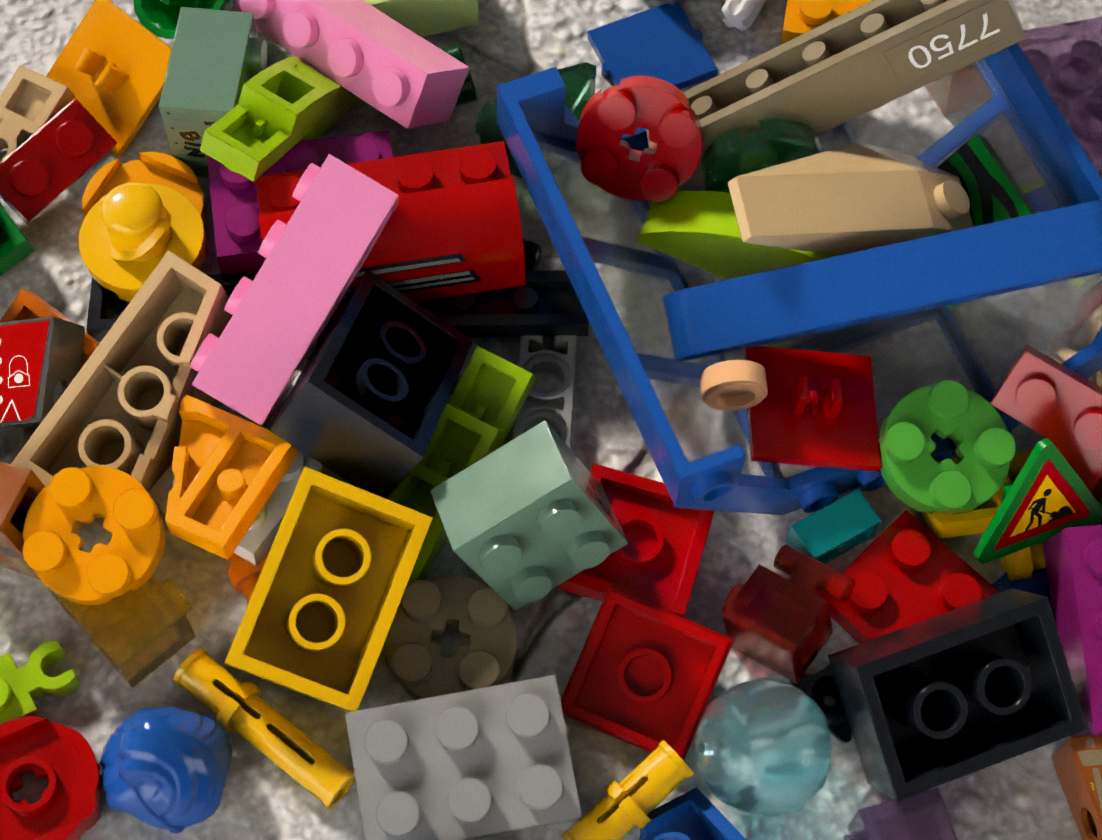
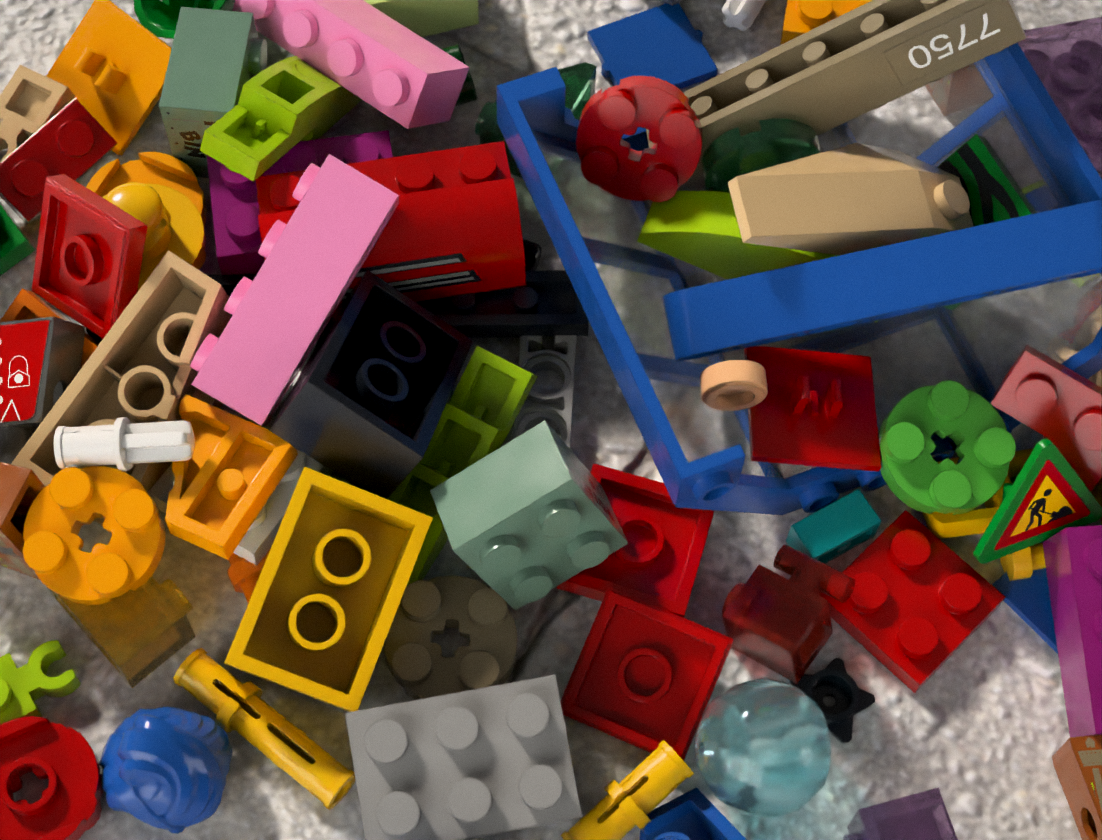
(86, 254): none -> red plate
(123, 444): none -> white axle
(957, 693): black brick -> none

